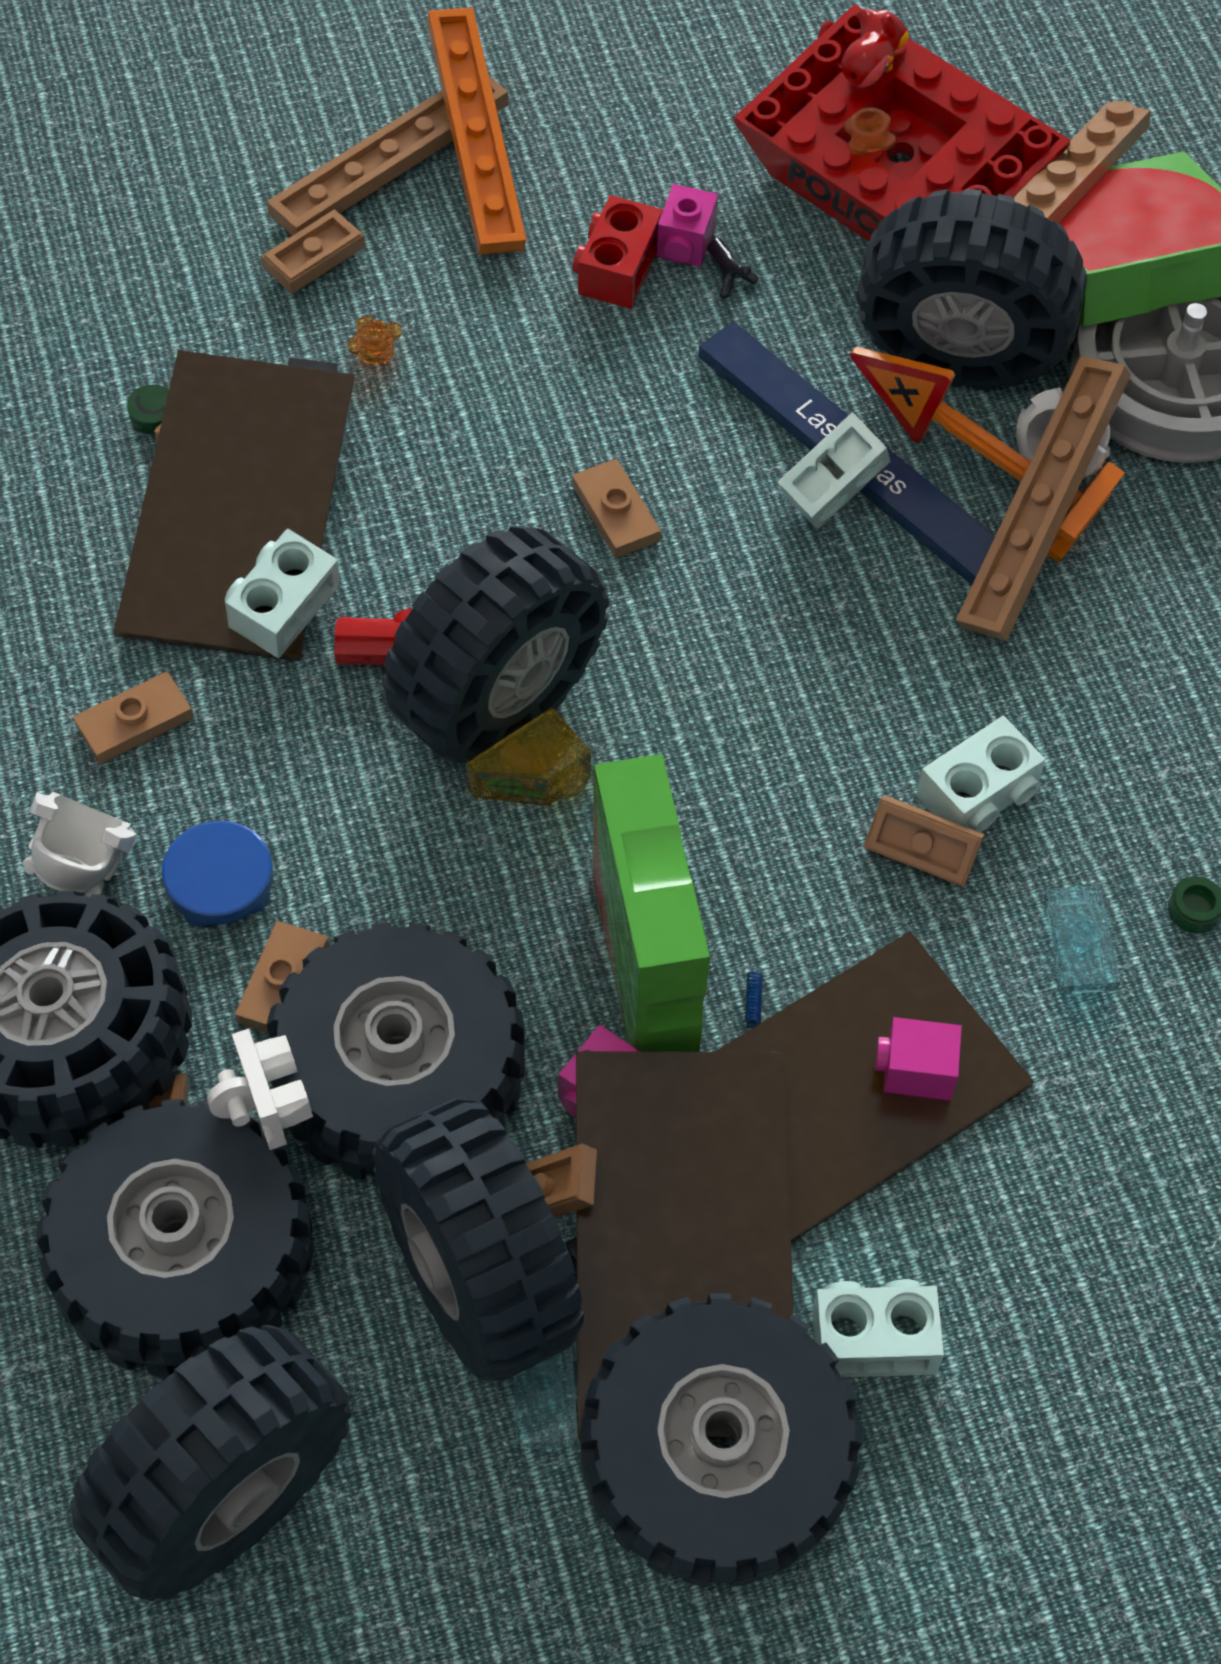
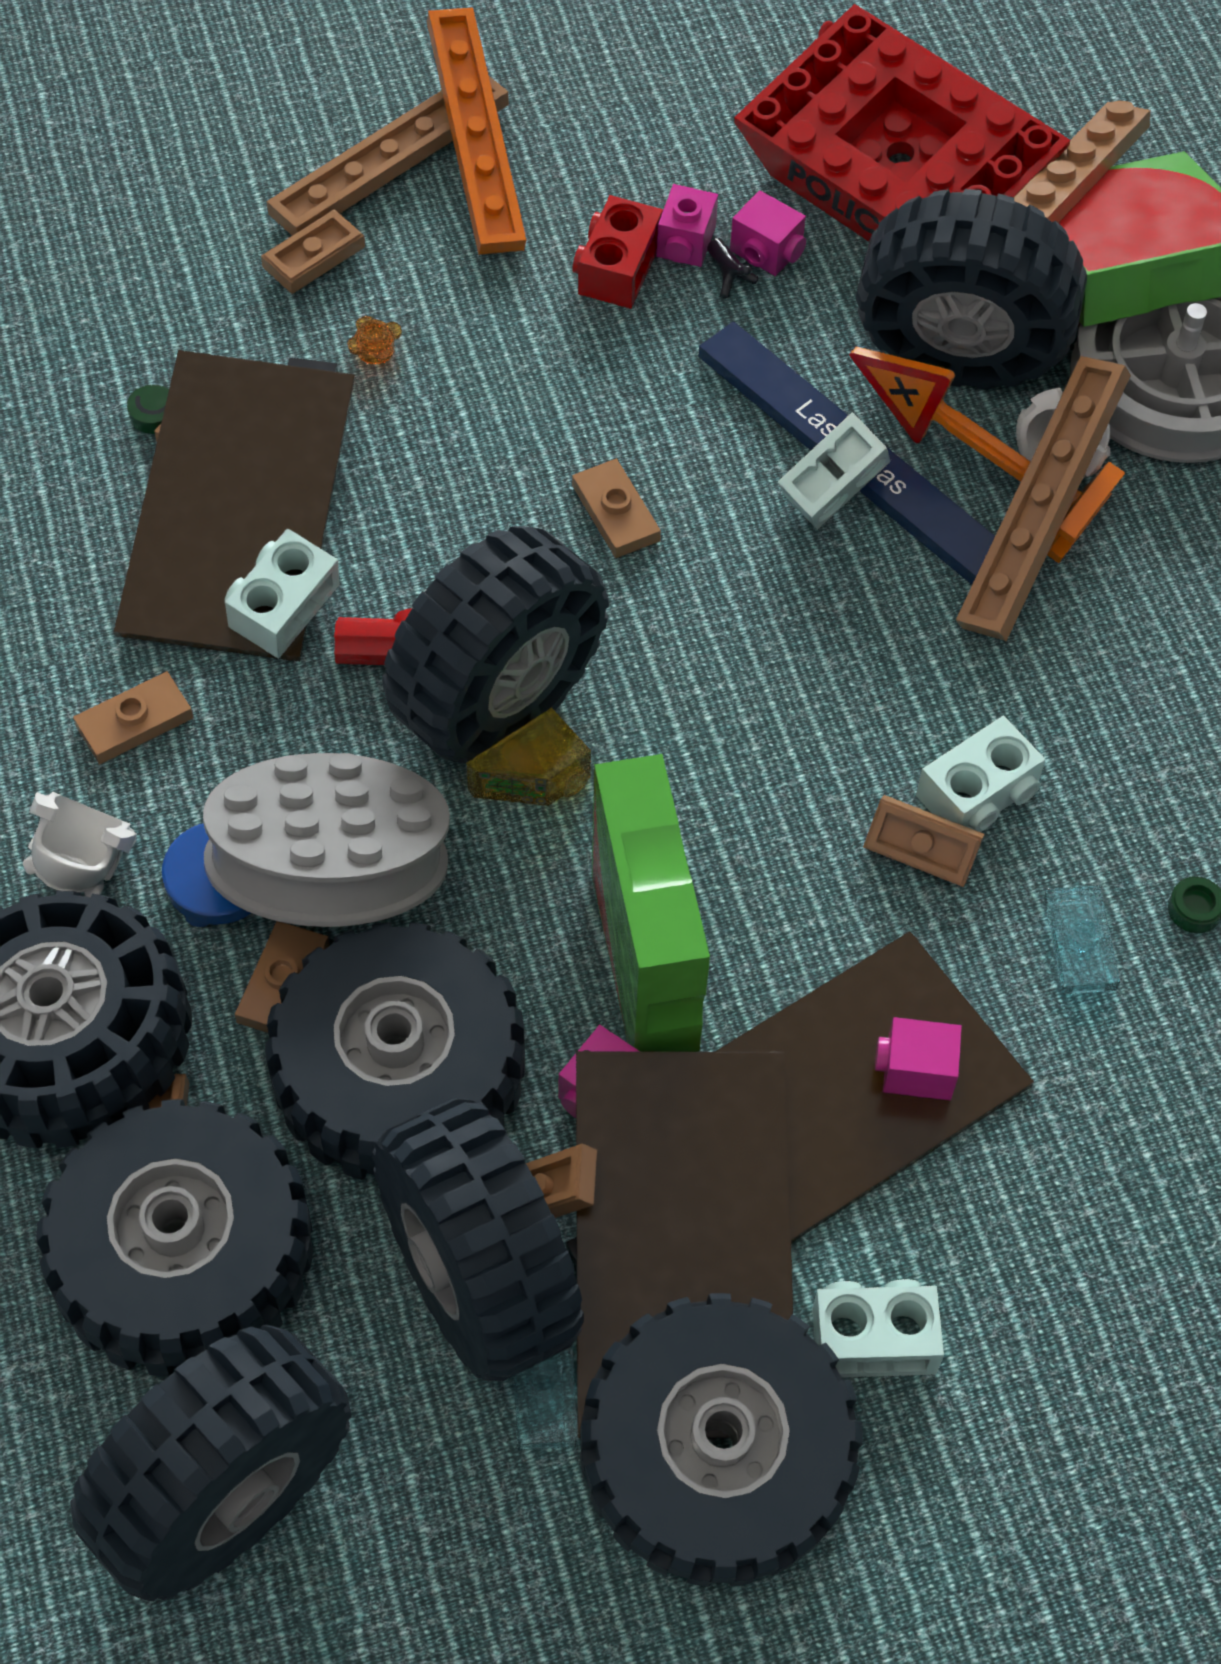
(239, 1095): white hips -> none
(326, 839): none -> light grey wheel
(752, 997): blue leg -> none
(768, 233): none -> dark pink brick
(869, 131): clear orange plate -> none
(874, 51): red animal -> none

